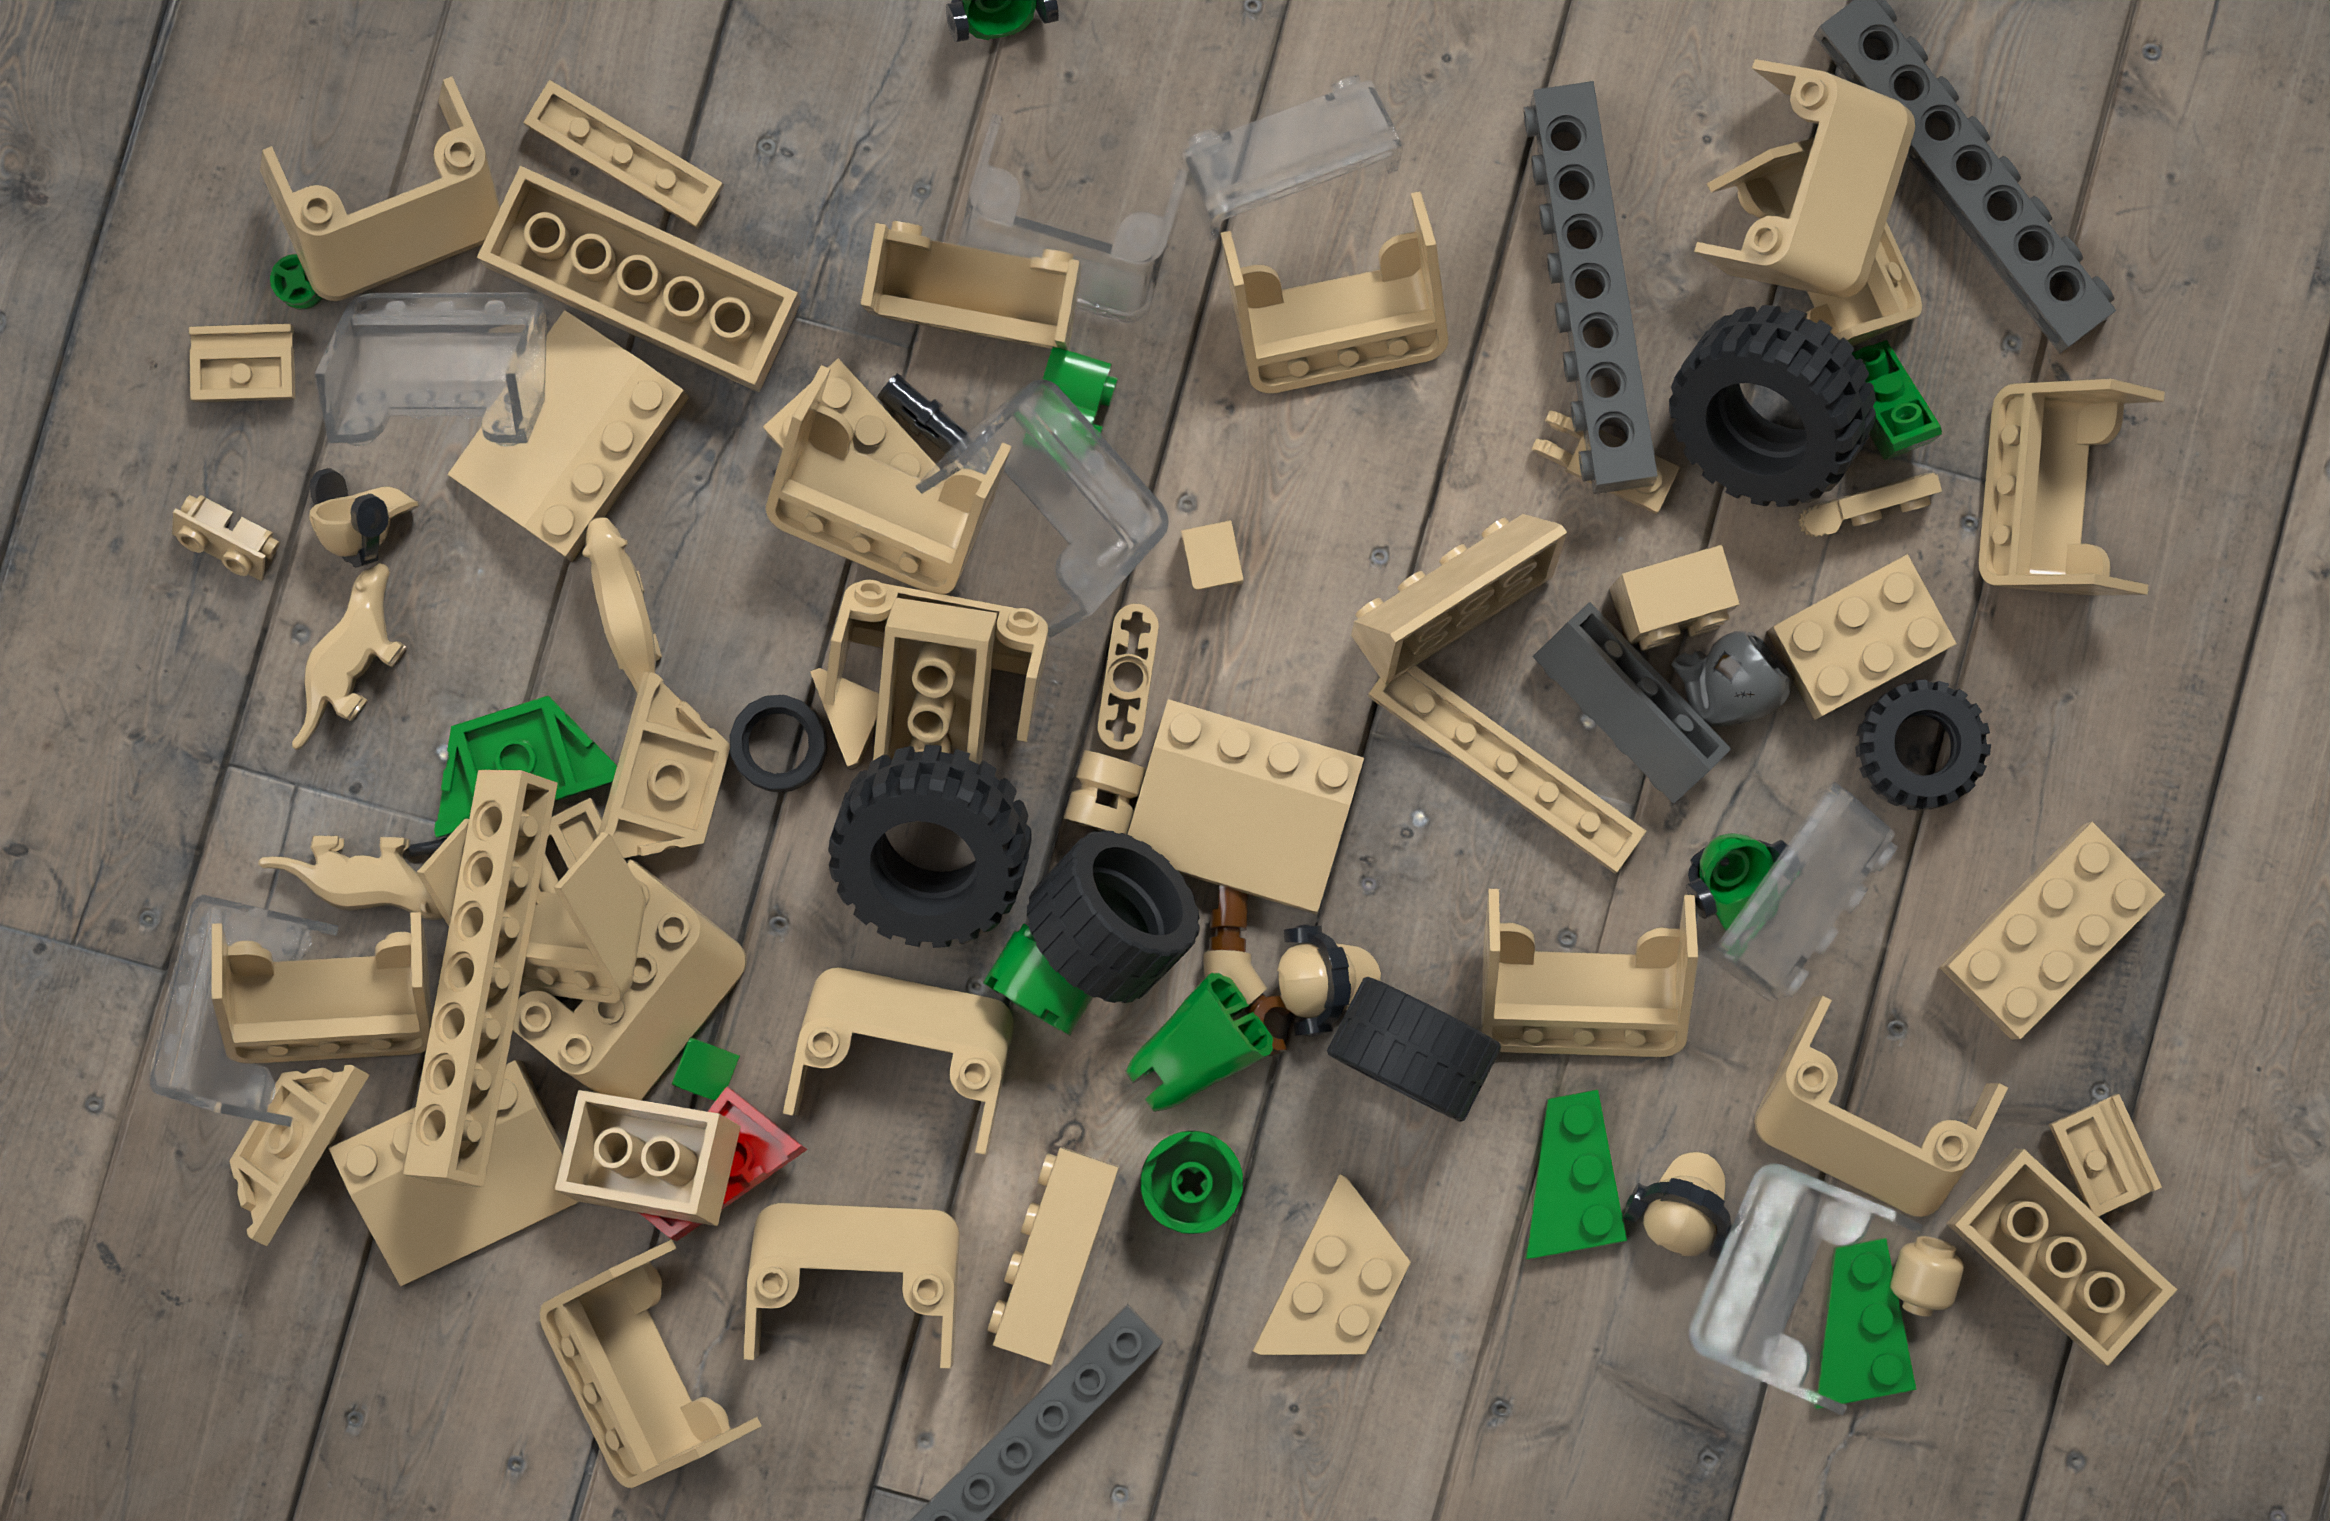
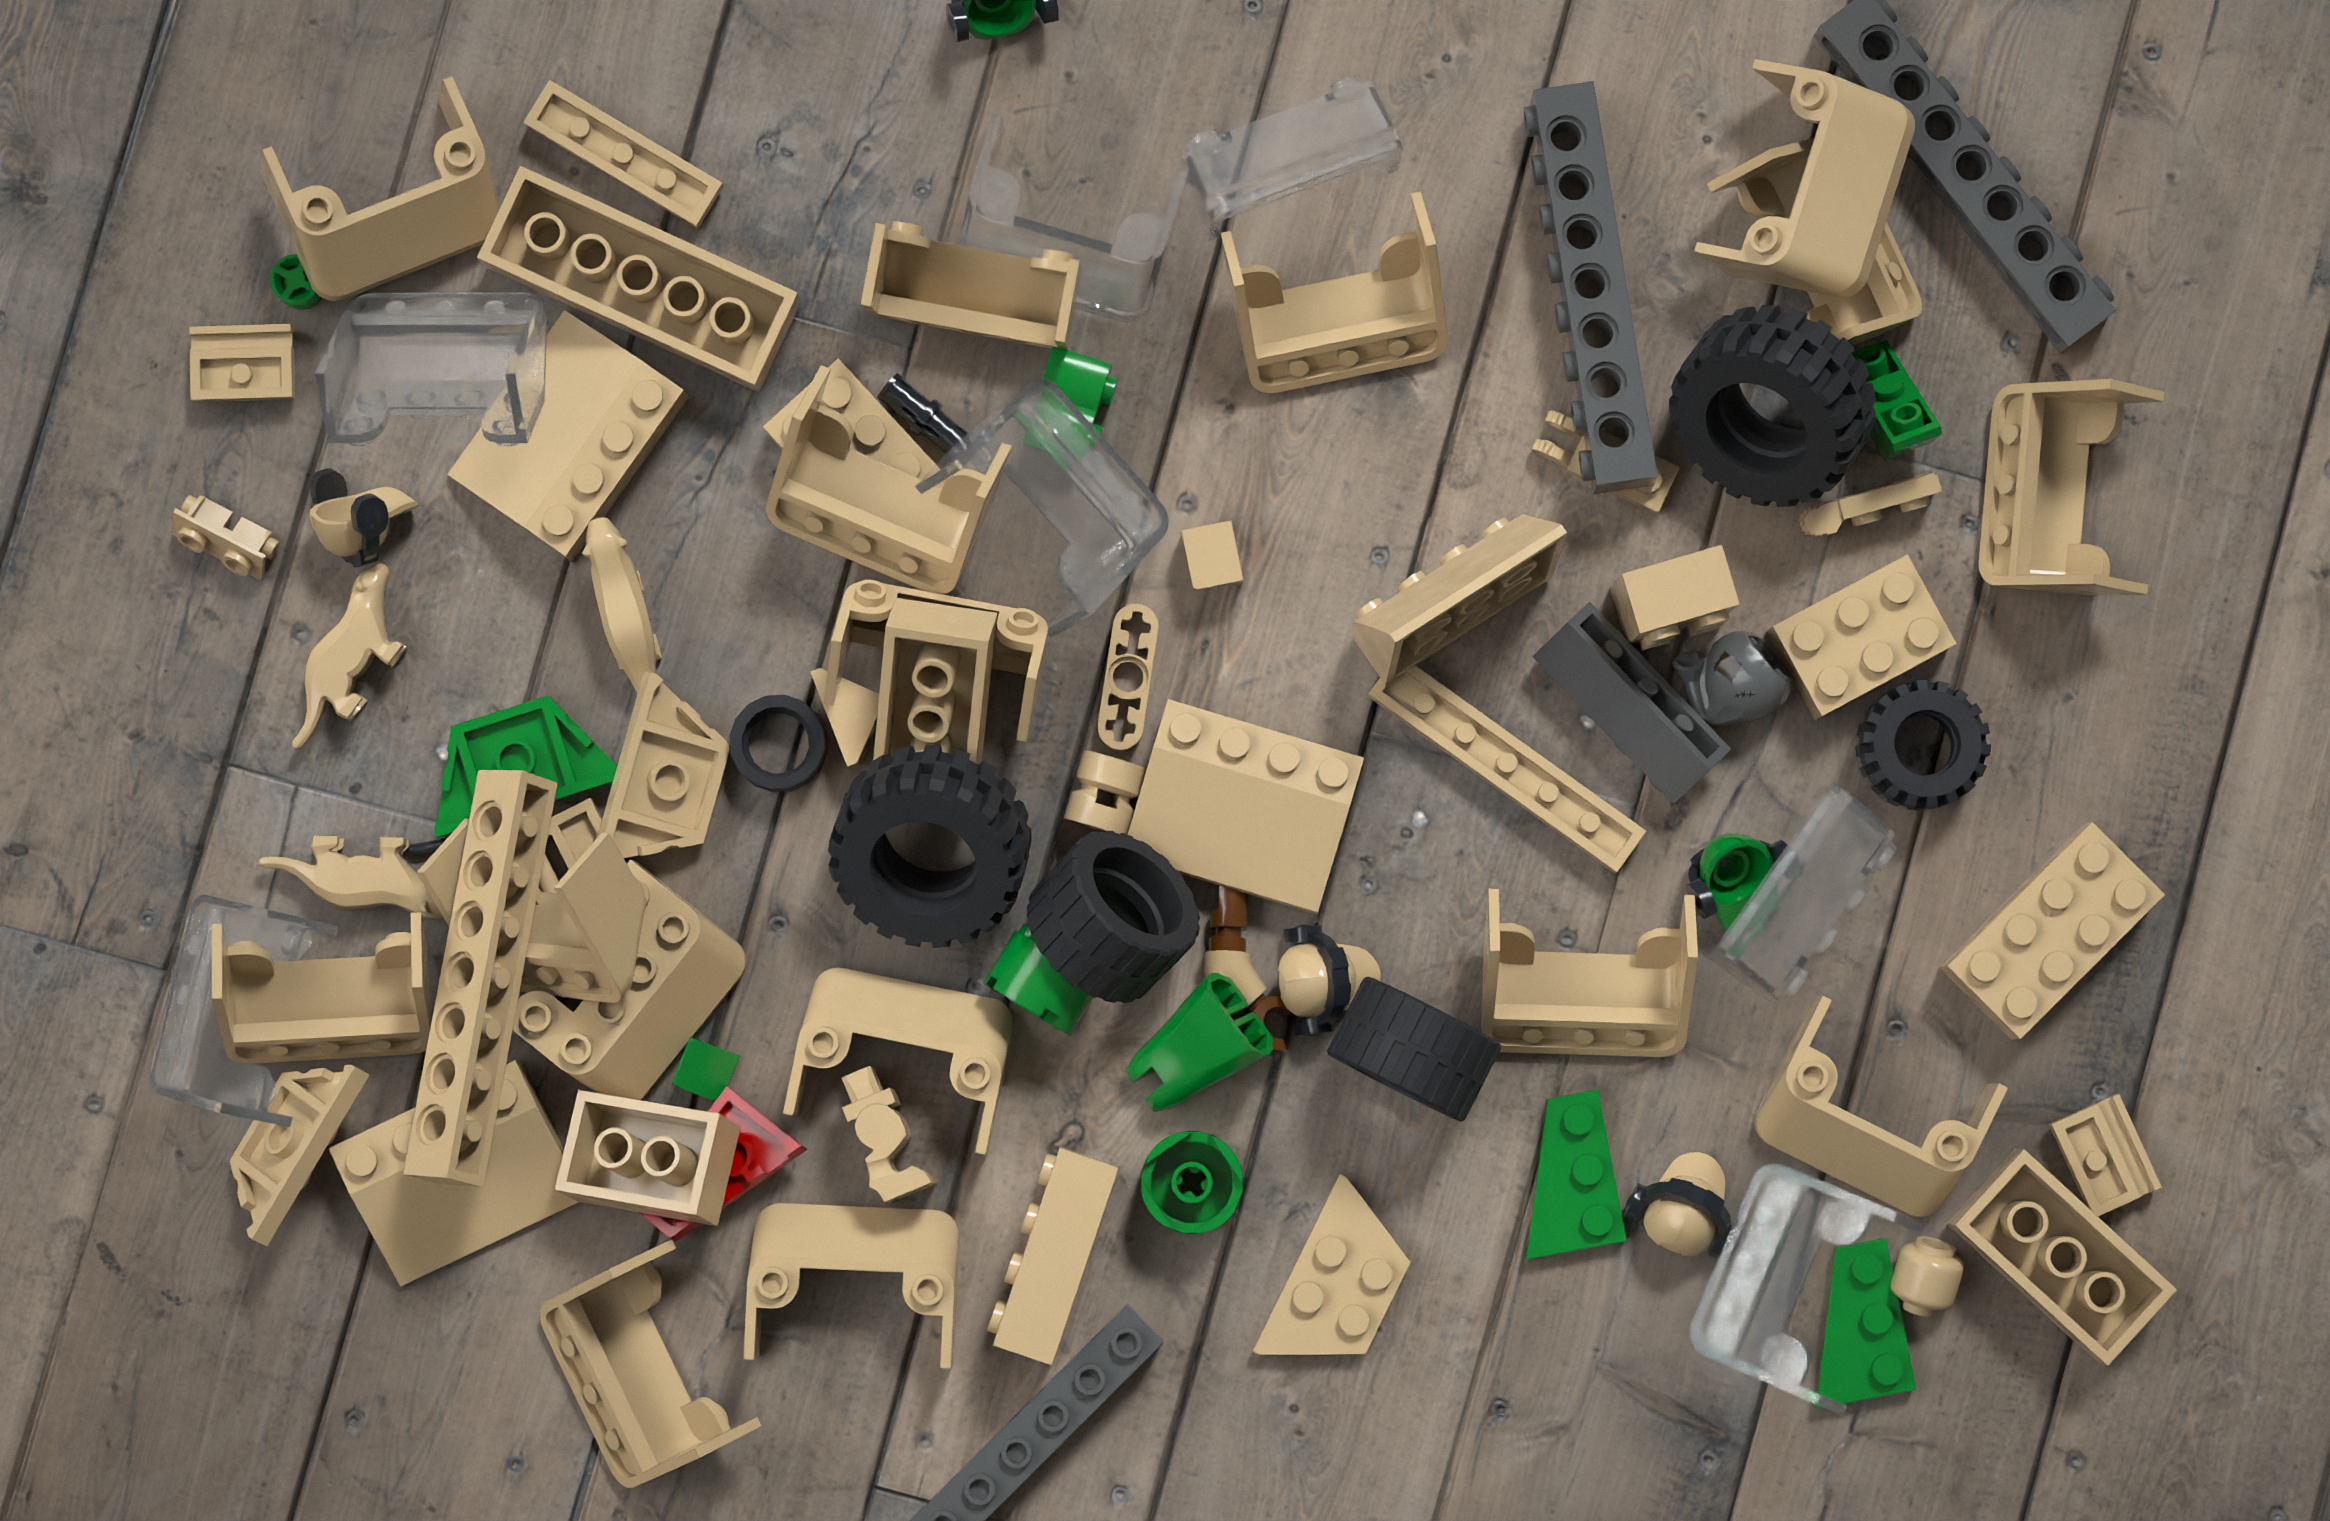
(884, 1132): none -> tan hips

